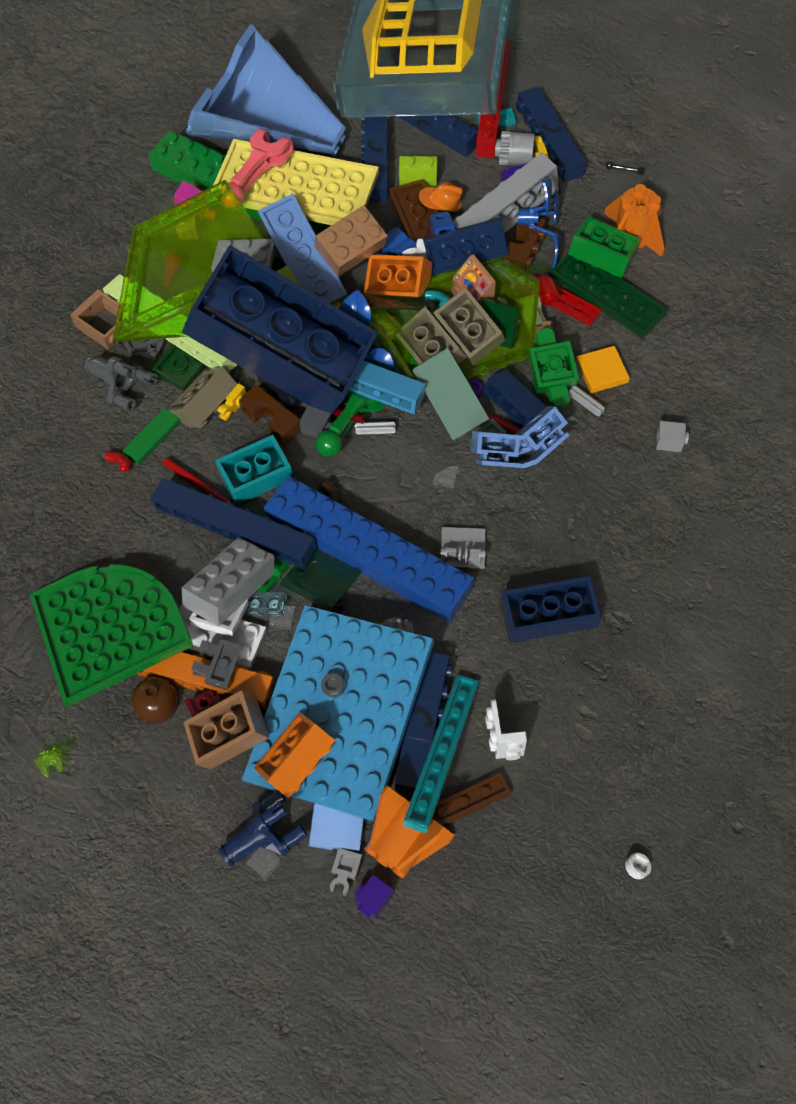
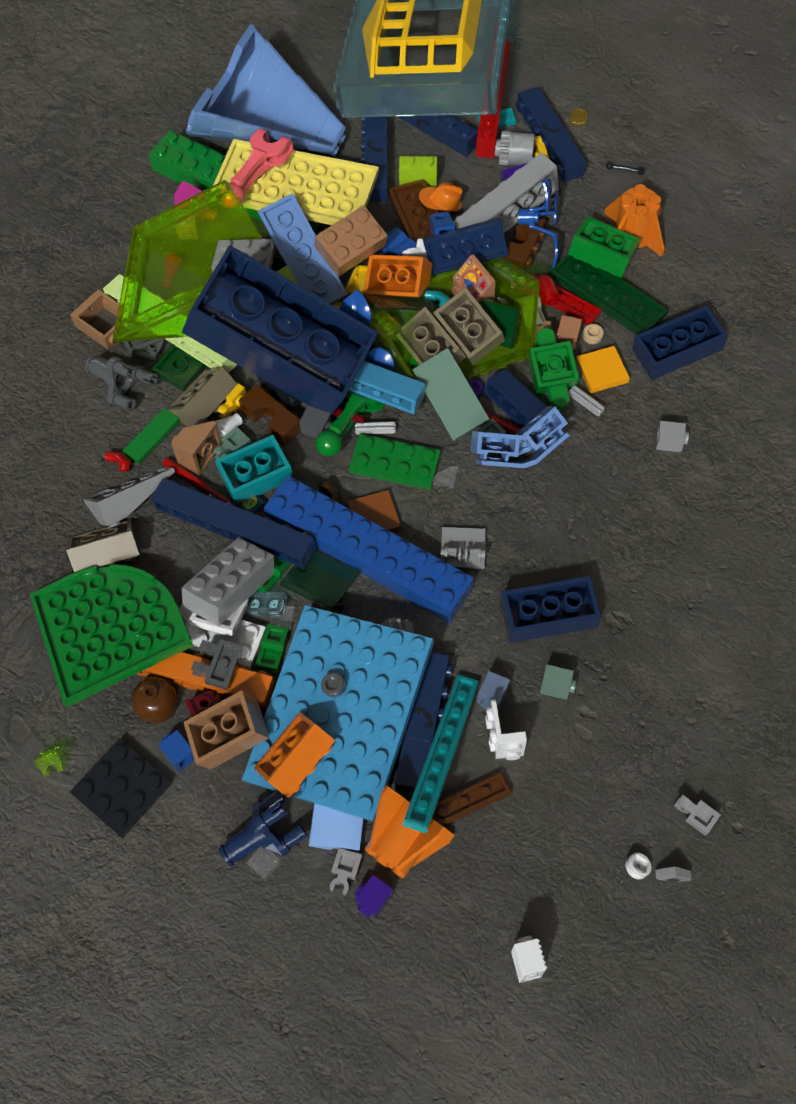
(103, 546): none -> slope
(116, 504): none -> light grey wedge
(120, 788): none -> black plate
(176, 750): none -> blue brick
(196, 445): none -> medium nougat slope
(228, 423): none -> white cone
(232, 442): none -> sand green plate
(254, 504): none -> tile
(272, 649): none -> green slope
(357, 280): none -> yellow plate
(378, 509): none -> dark orange tile
(394, 461): none -> green plate
(493, 688): none -> sand blue brick
(528, 959): none -> white brick
(557, 682): none -> sand green brick
(569, 330): none -> nougat brick
(578, 117): none -> clear yellow tile
(593, 334): none -> tan tile
(673, 872): none -> light grey tile
(679, 342): none -> dark blue brick
(700, 815): none -> light grey plate

